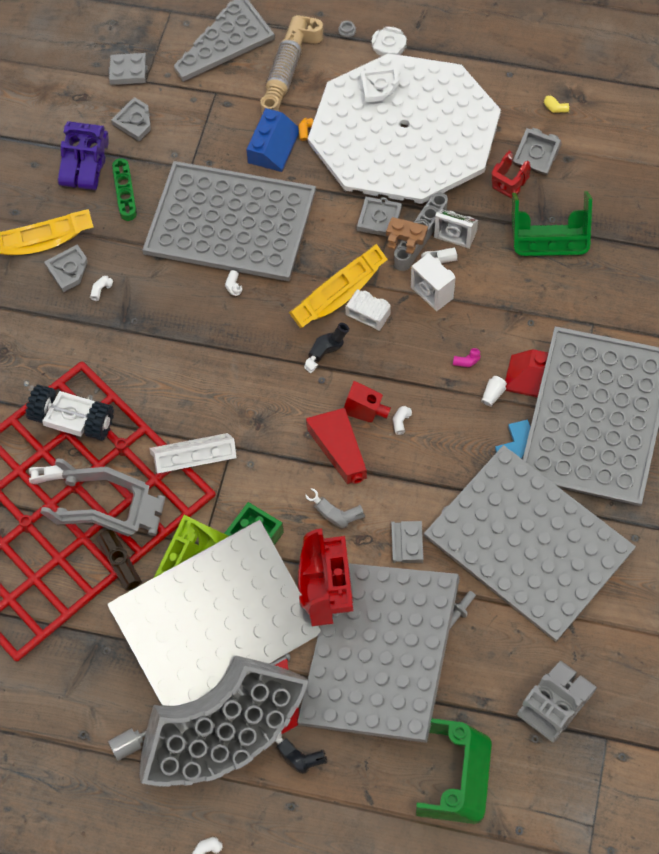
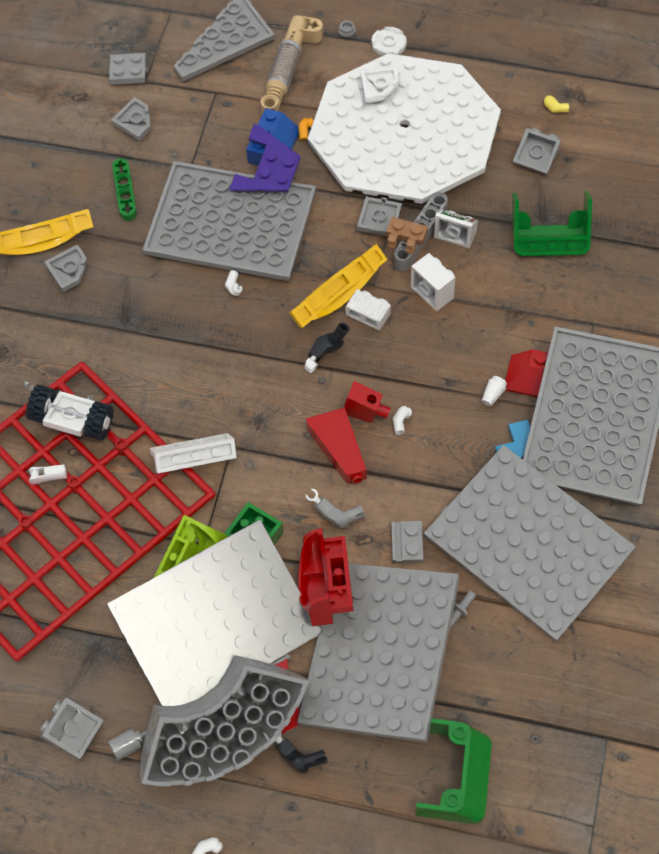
(70, 728): none -> light grey plate
(80, 163): dark purple connector -> none
(98, 286): white arm -> none
(124, 570): dark brown piece -> none
(141, 509): light grey piece -> none
(275, 168): none -> dark purple wing
(444, 256): white bar -> none
(469, 360): dark pink arm -> none
(511, 186): red piece -> none
(556, 701): light grey connector -> none

